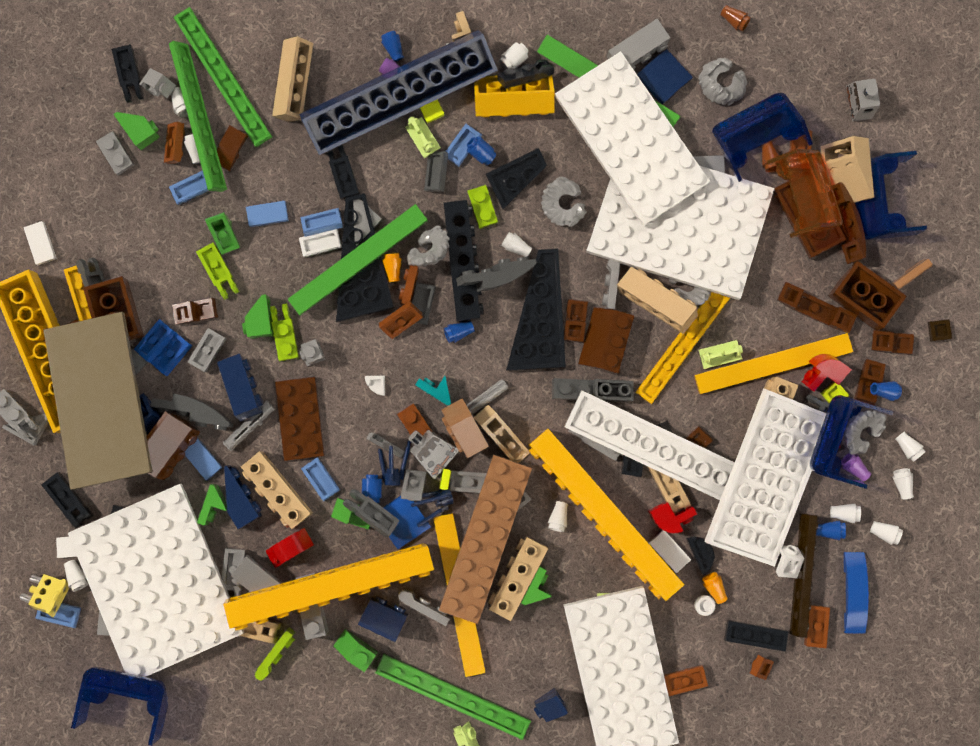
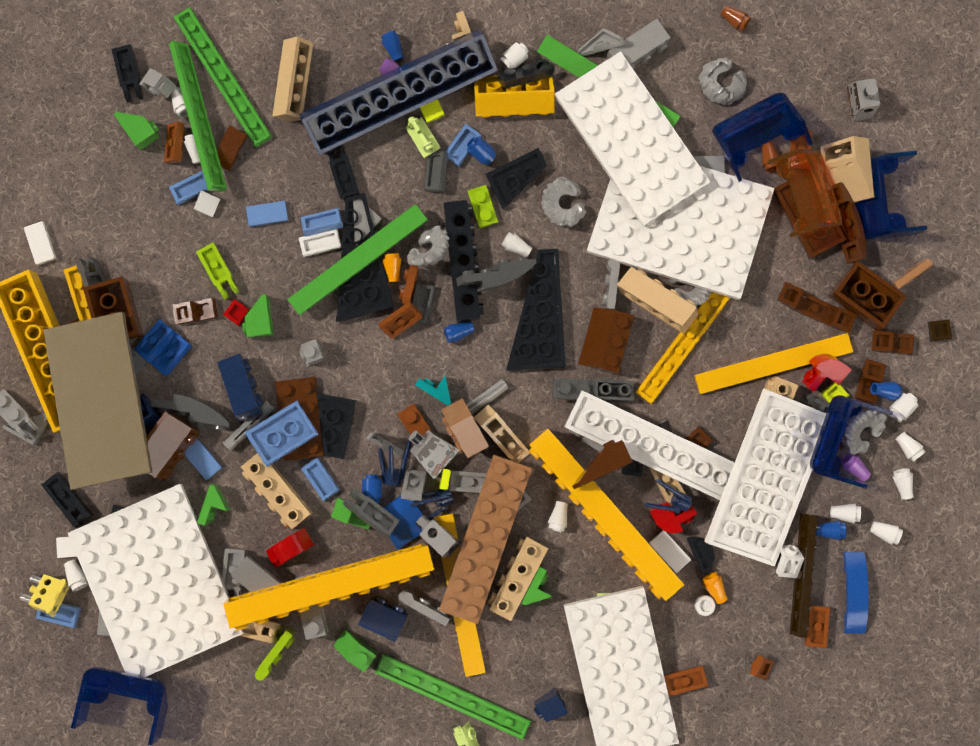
(115, 153): light grey plate -> none
(206, 204): none -> white tile
(207, 350): light grey plate -> none
(222, 232): bright green slope -> none
(236, 312): none -> red tile
(239, 503): dark blue slope -> none
(281, 433): none -> medium blue tile
(284, 334): lime hinge -> none
(336, 422): none -> black wing
(376, 384): white tile -> none
(444, 543): none -> light grey torso
(575, 320): reddish brown slope -> none
(601, 41): none -> light grey tile
(609, 459): none -> reddish brown slope
(664, 76): dark blue slope -> none
(679, 500): none -> dark blue plant
(720, 354): yellowish green hinge -> none
(756, 635): black plate -> none
(903, 407): none -> white brick

